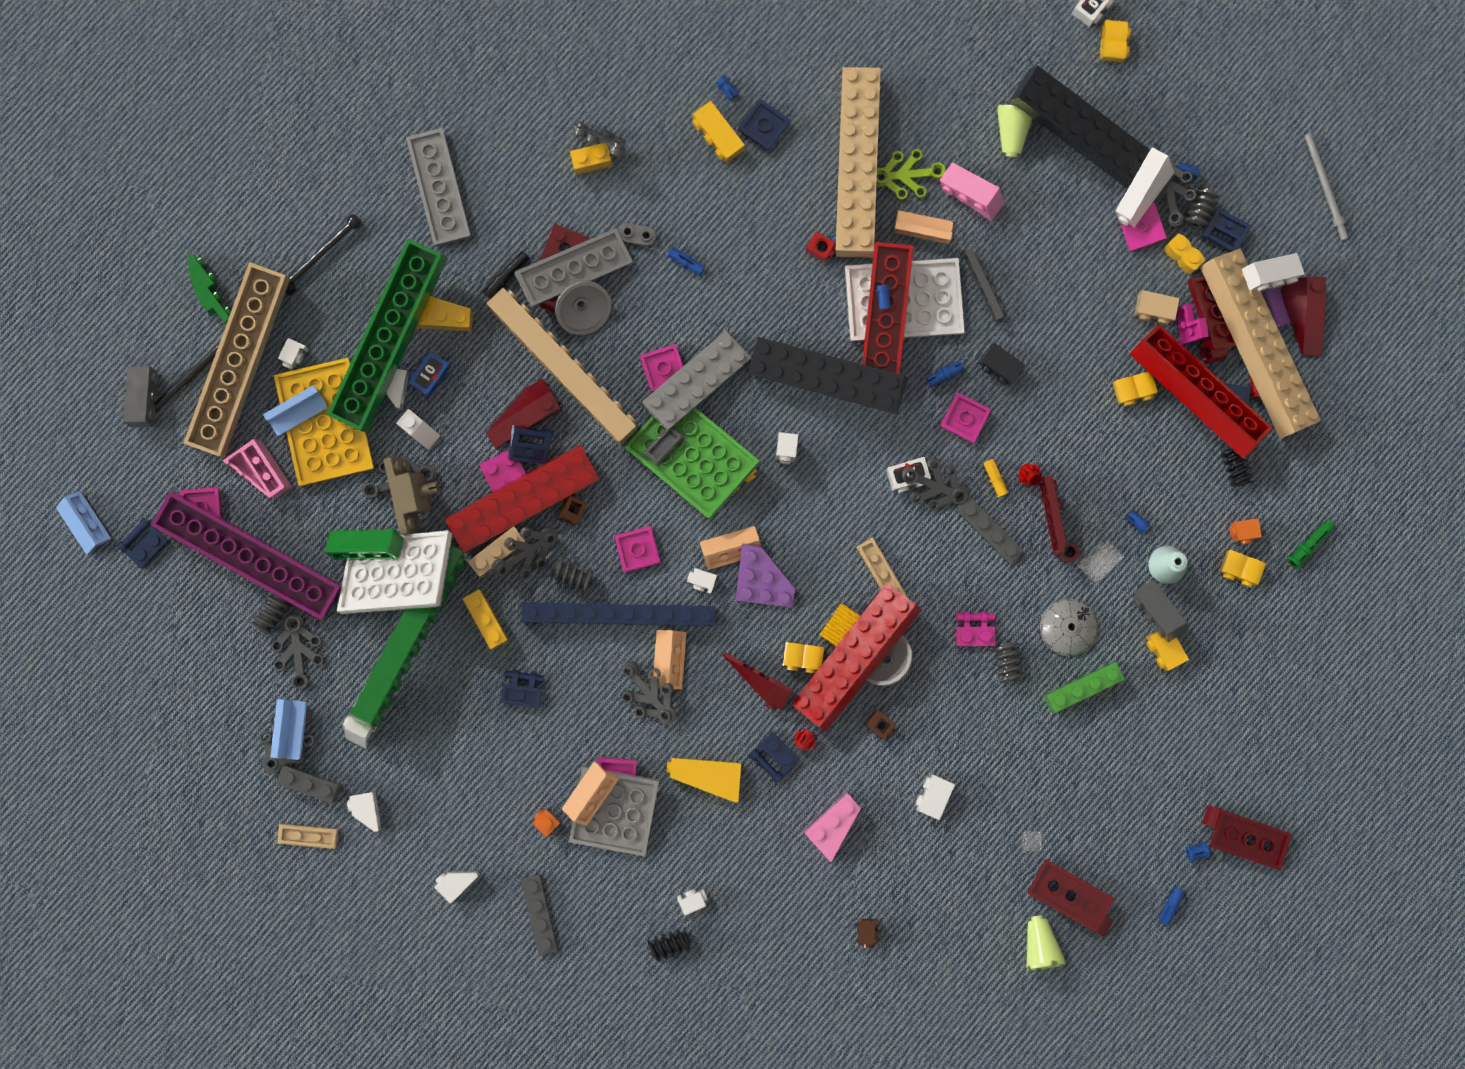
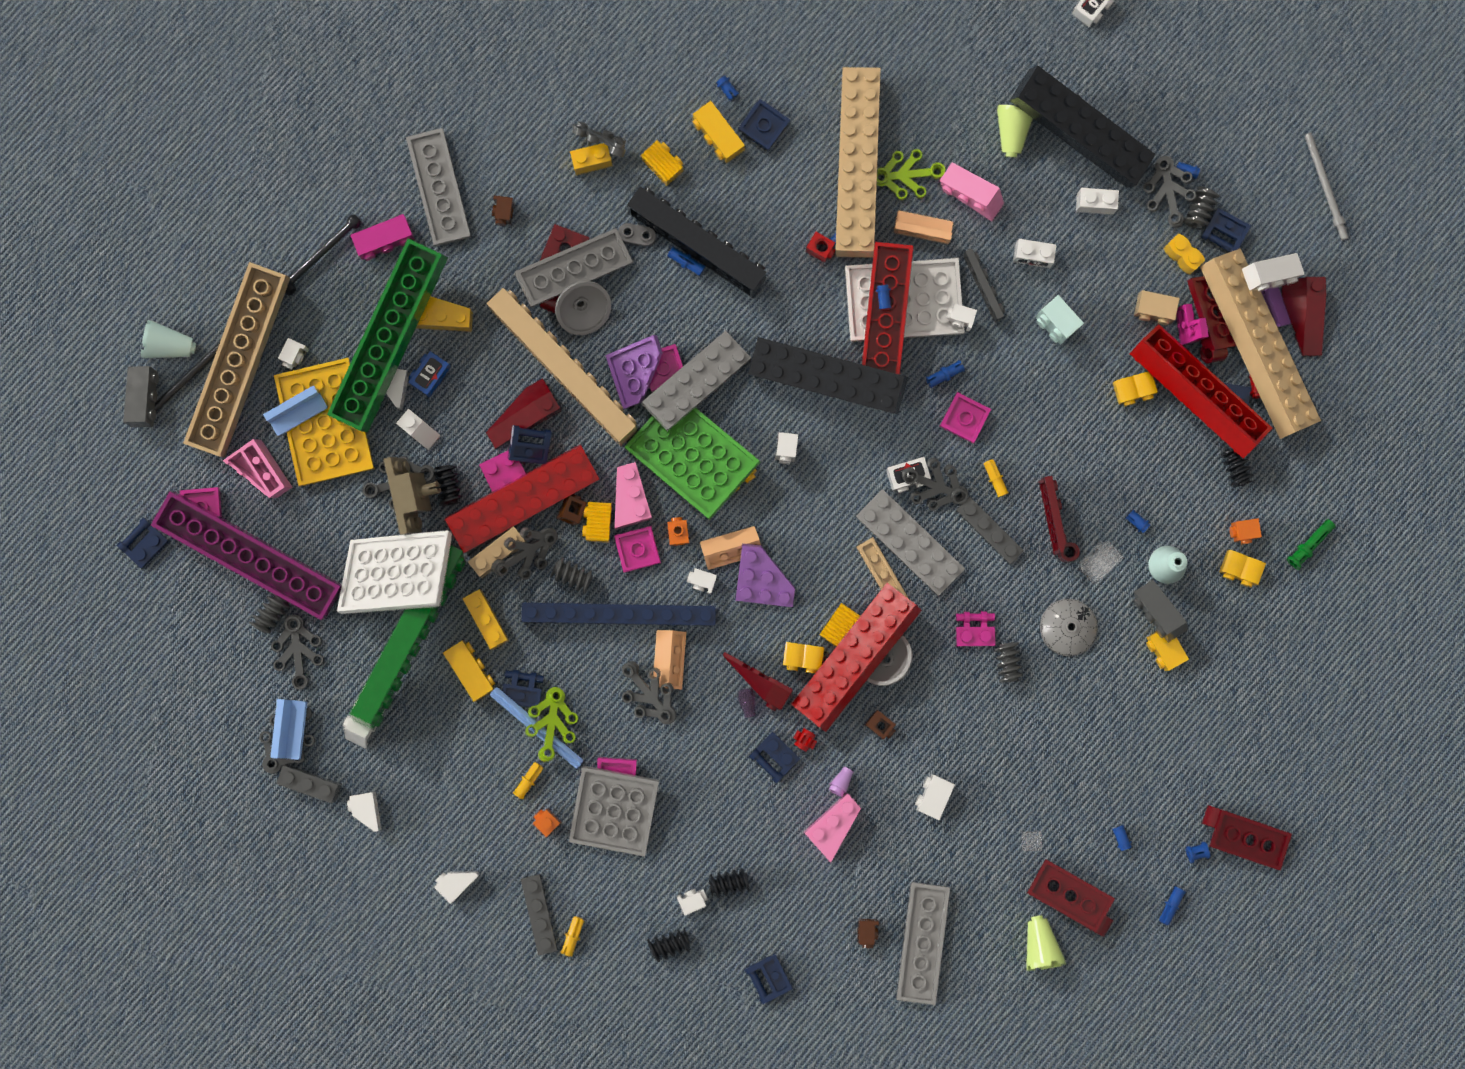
(82, 521): light blue panel -> none
(165, 342): none -> light aqua cone
(204, 284): green slope -> none
(307, 836): tan tile -> none
(364, 544): green brick -> none
(382, 237): none -> dark pink brick
(447, 485): none -> black piece
(469, 670): none -> yellow brick
(499, 281): black pin -> none
(503, 210): none -> reddish brown brick
(524, 718): none -> light blue axle
(528, 780): none -> yellow axle
(552, 721): none -> lime plant
(572, 936): none -> yellow axle
(589, 794): light nougat panel -> none
(598, 522): none -> yellow brick
(630, 498): none -> bright pink wedge
(634, 369): none -> medium lavender plate
(662, 162): none -> yellow brick
(663, 446): dark grey tile -> none
(678, 532): none -> orange brick
(697, 242): none -> black brick
(711, 776): yellow slope -> none
(728, 883): none -> black piece
(747, 701): none -> clear purple cone
(774, 975): none -> dark blue plate
(841, 782): none -> lavender cone
(910, 542): none -> light grey plate
(923, 943): none -> light grey plate
(961, 316): none -> white brick
(1001, 365): black brick -> none
(1029, 474): red gear -> none
(1034, 253): none -> white brick
(1058, 320): none -> light aqua brick
(1083, 687): bright green brick -> none
(1097, 201): none -> white brick
(1114, 41): yellow brick -> none
(1122, 838): none -> blue pin
(1145, 187): white slope -> none
(1146, 232): dark pink plate -> none

